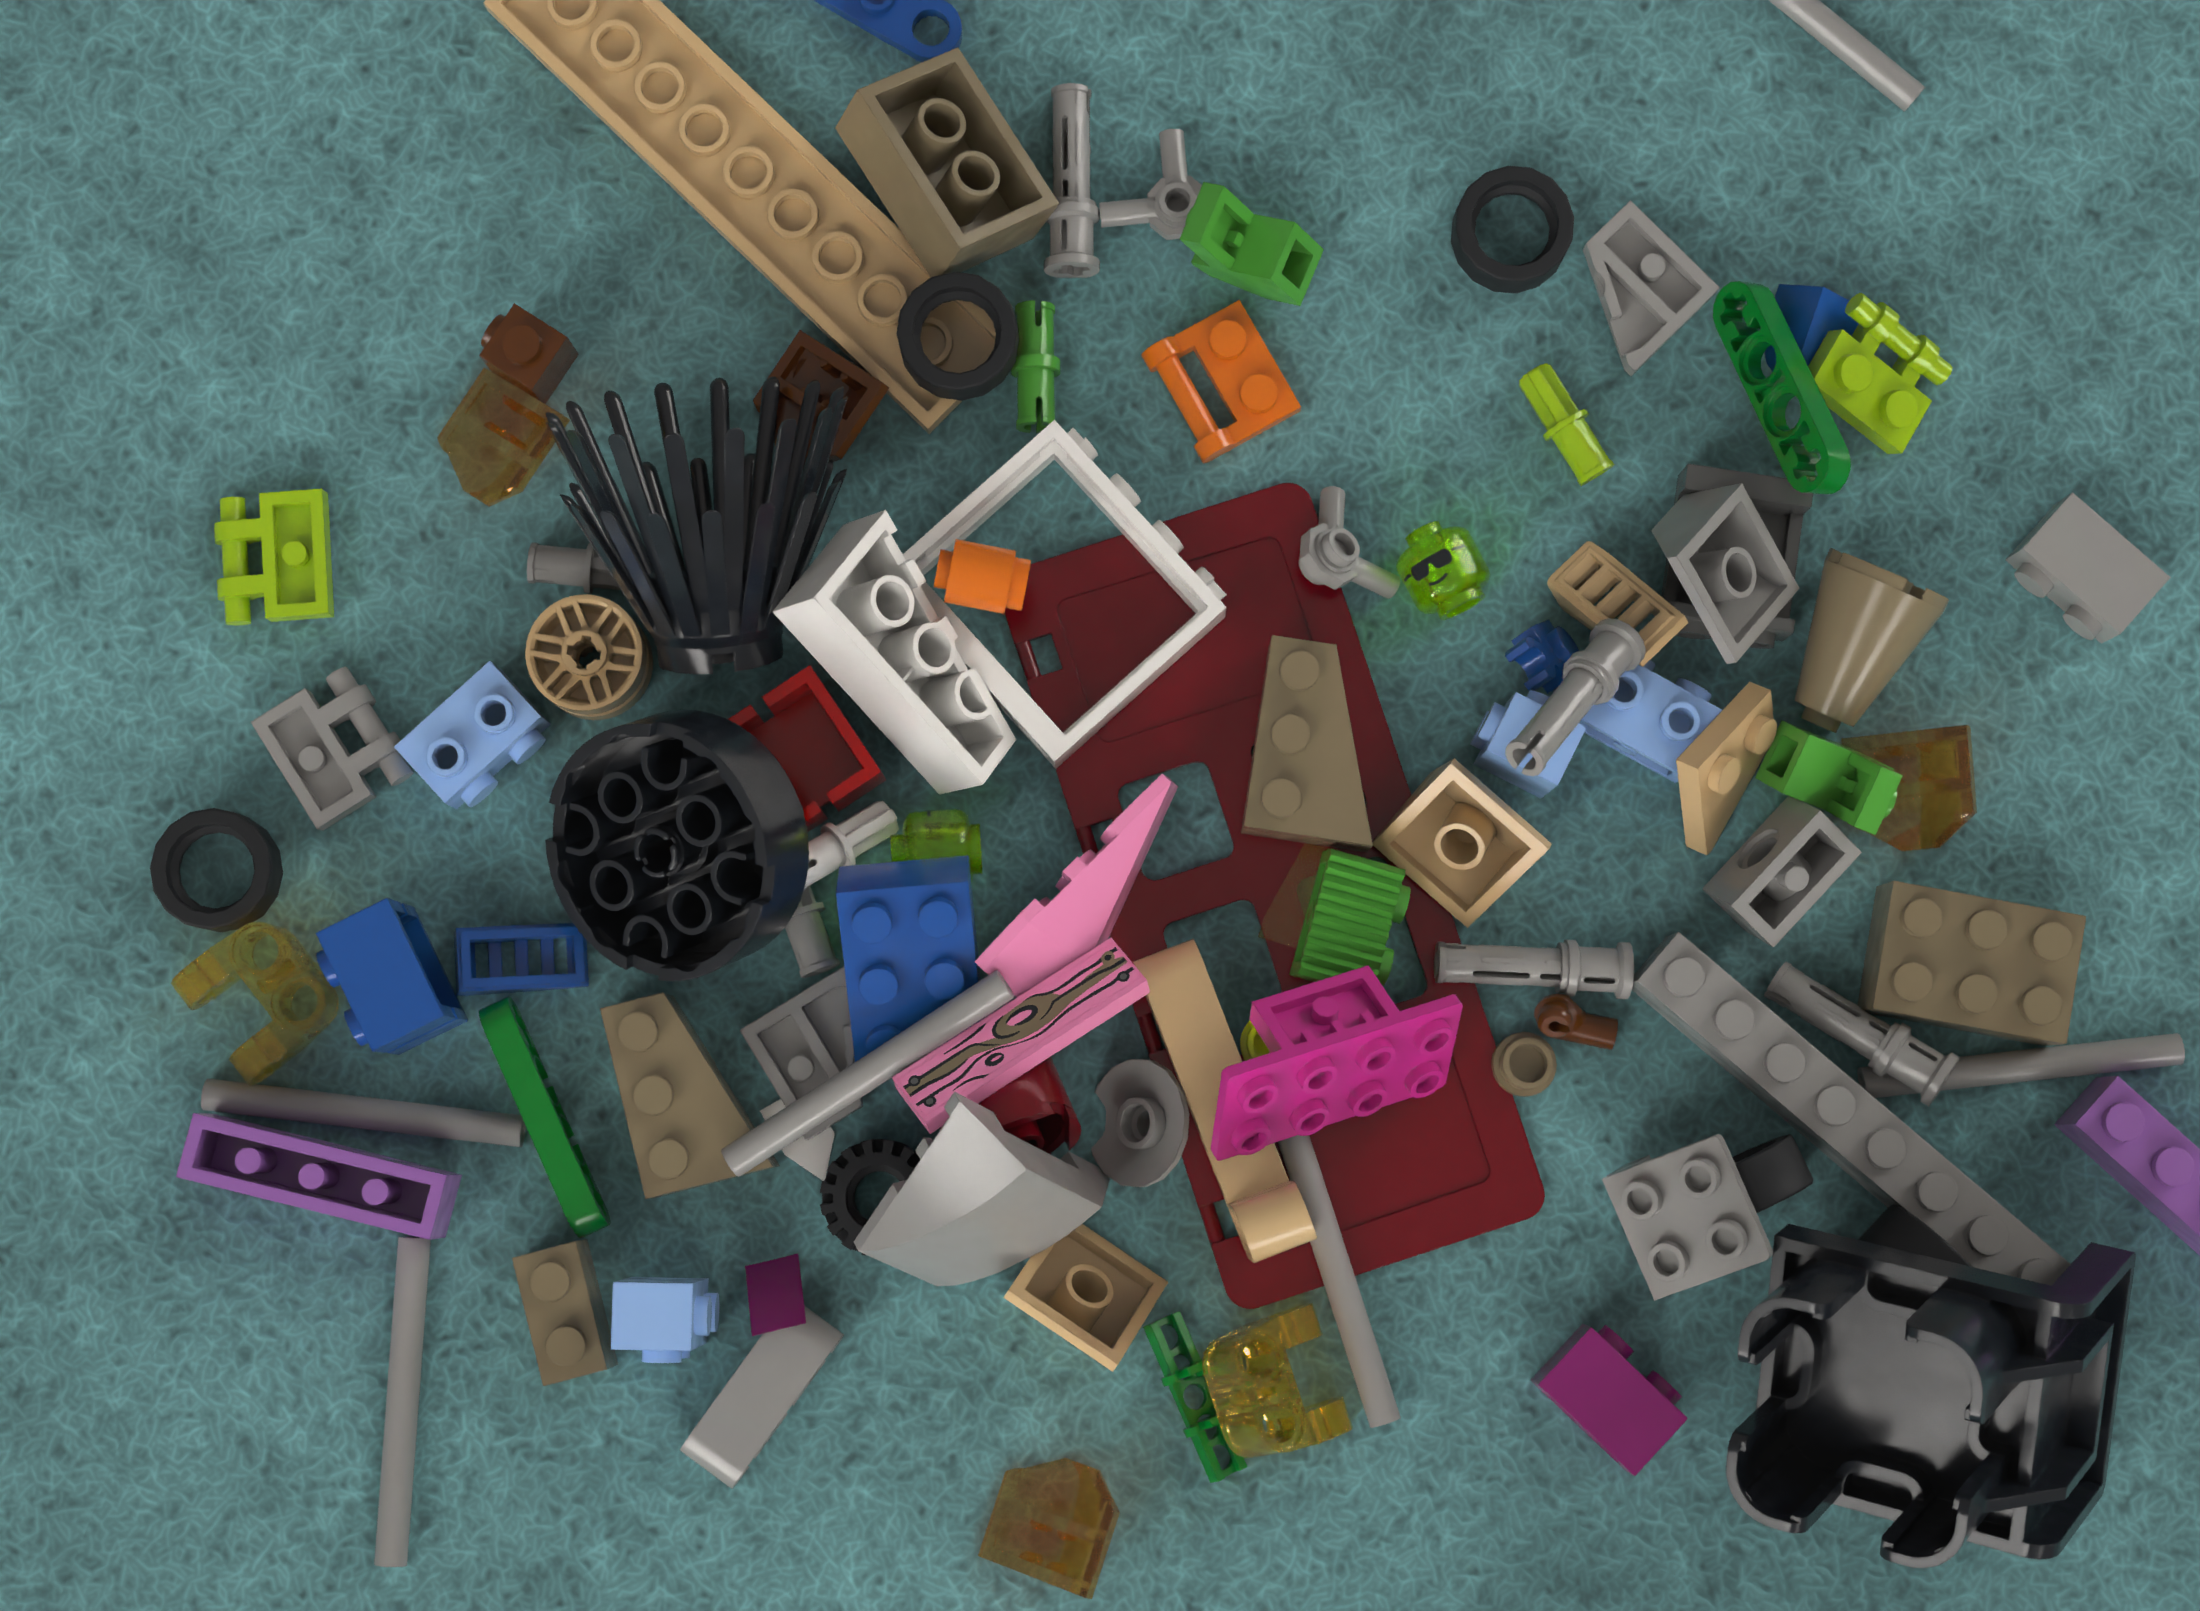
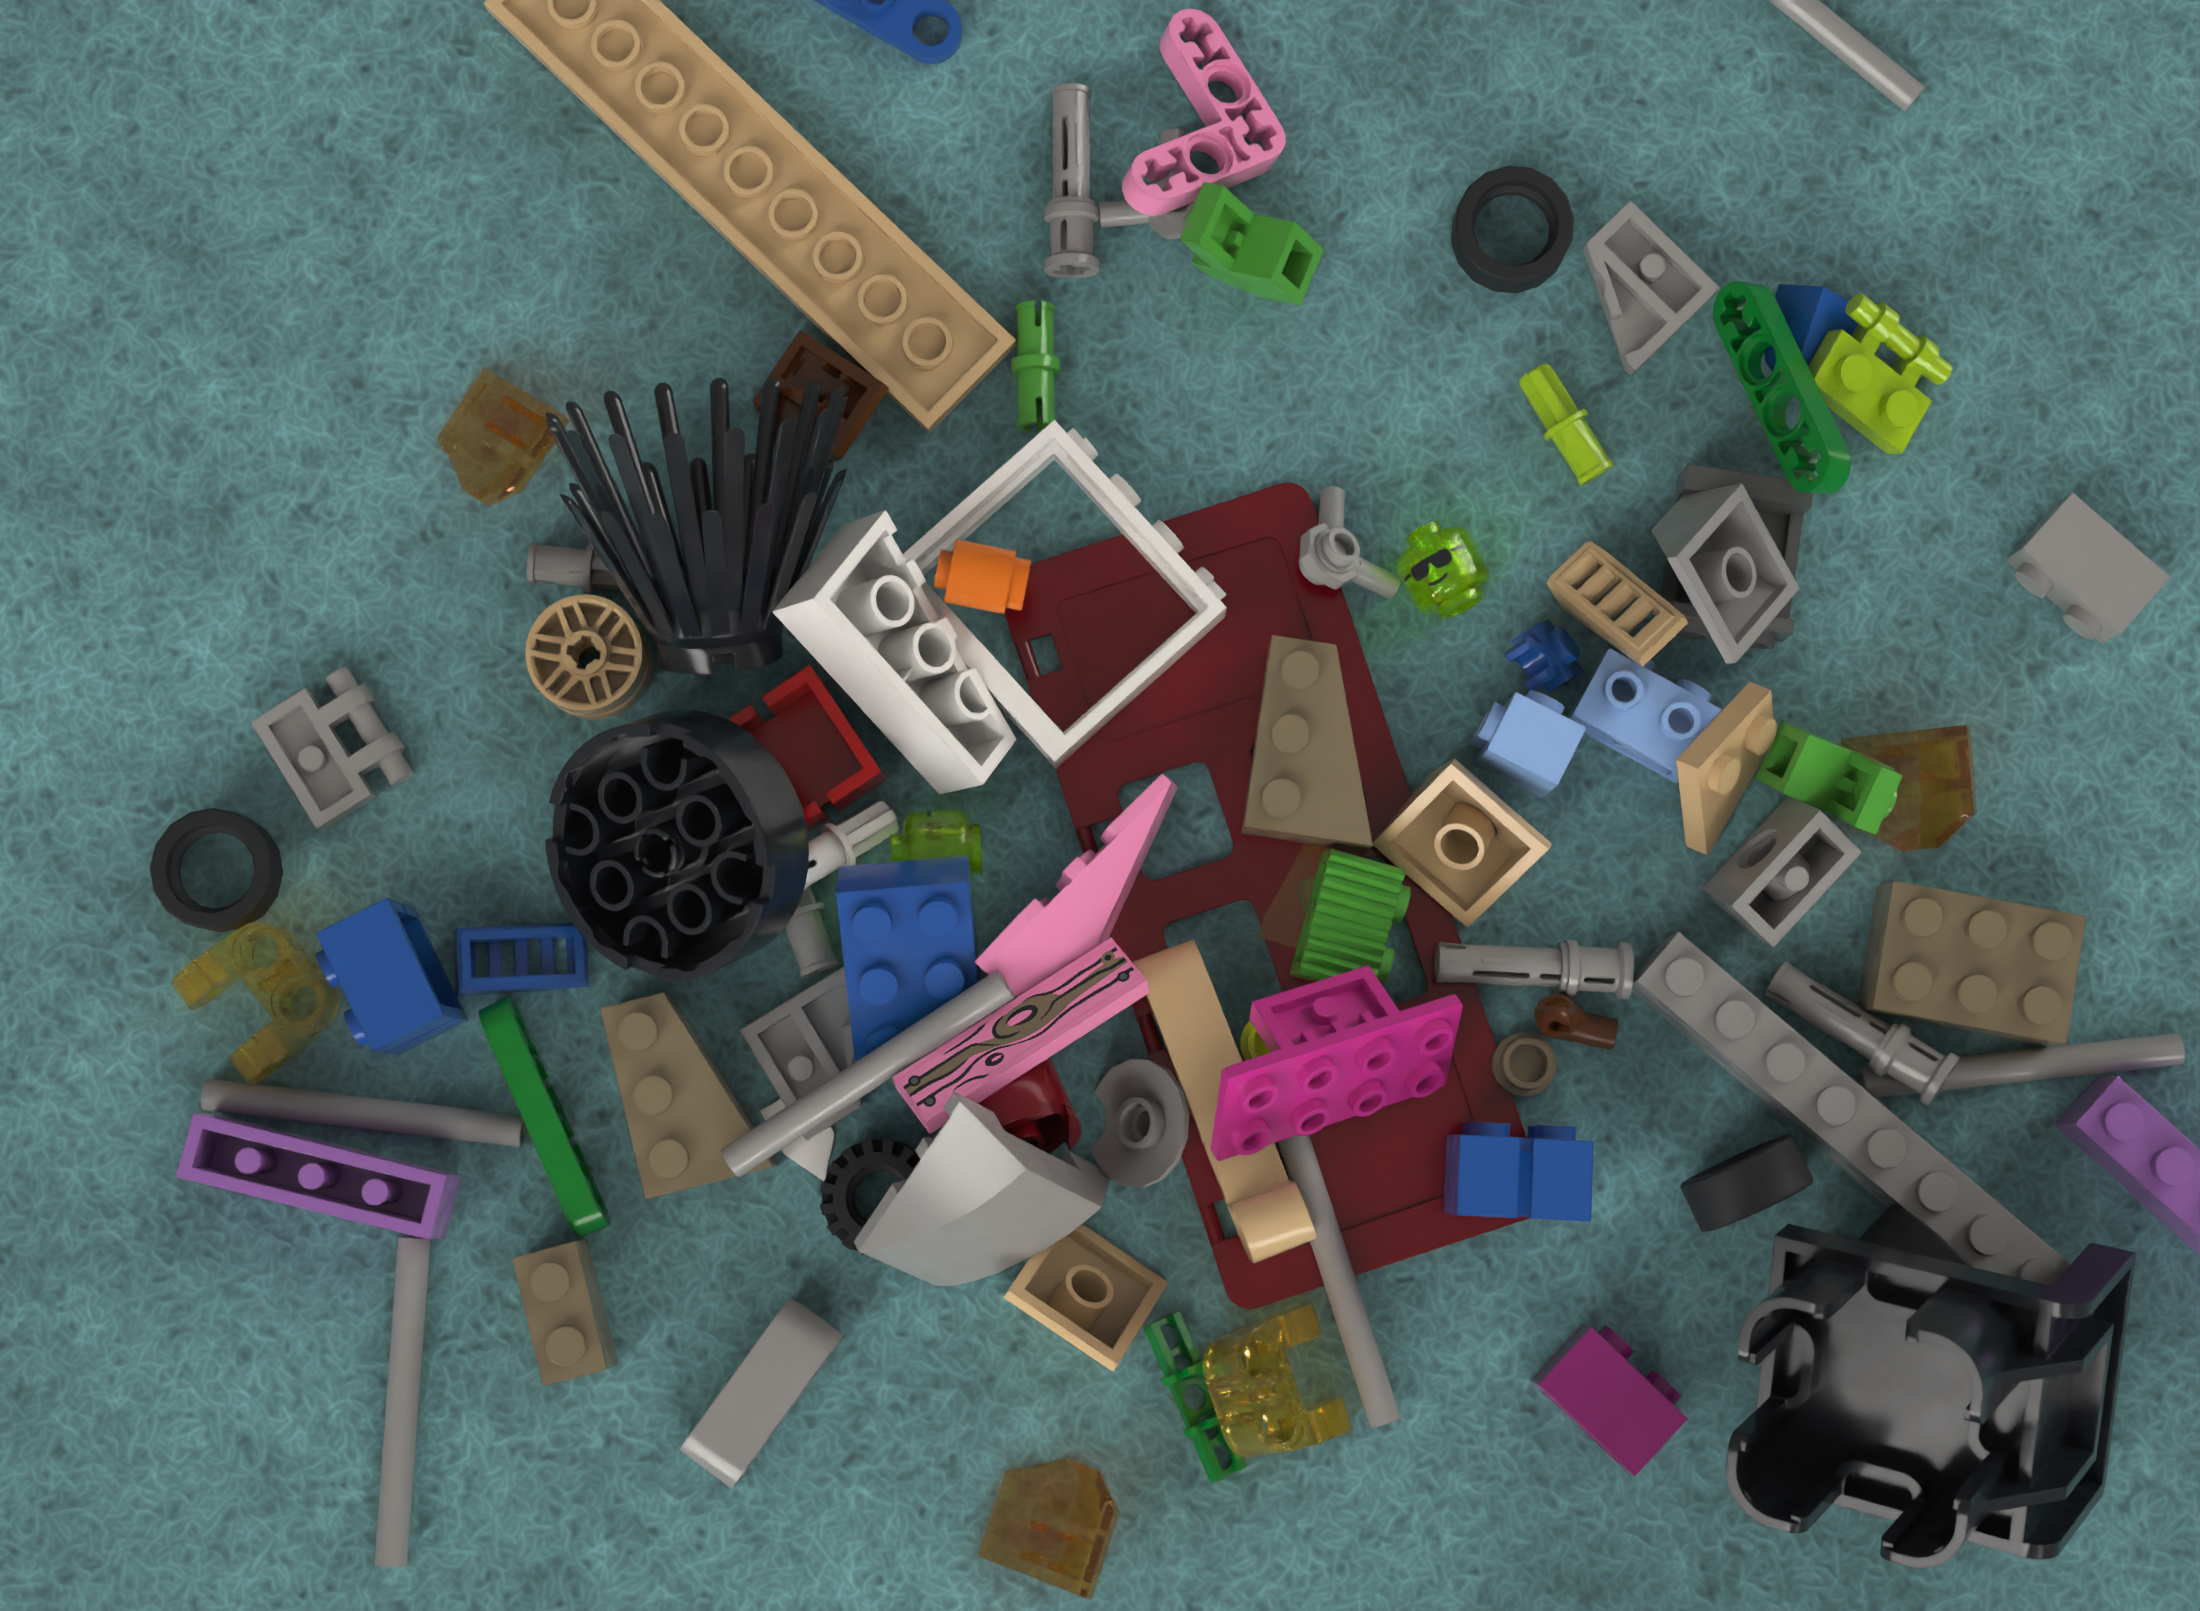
(294, 557): lime plate -> none
(474, 737): light blue brick -> none
(527, 352): reddish brown brick -> none
(662, 1316): light blue brick -> none
(775, 1294): magenta sticker -> none
(945, 289): black tyre -> none
(946, 164): dark tan brick -> none
(1223, 121): none -> bright pink beam
(1238, 369): orange plate -> none
(1517, 1176): none -> blue piece
(1588, 680): light grey pin -> none
(1687, 1216): light grey bracket -> none
(1859, 637): dark tan cone -> none

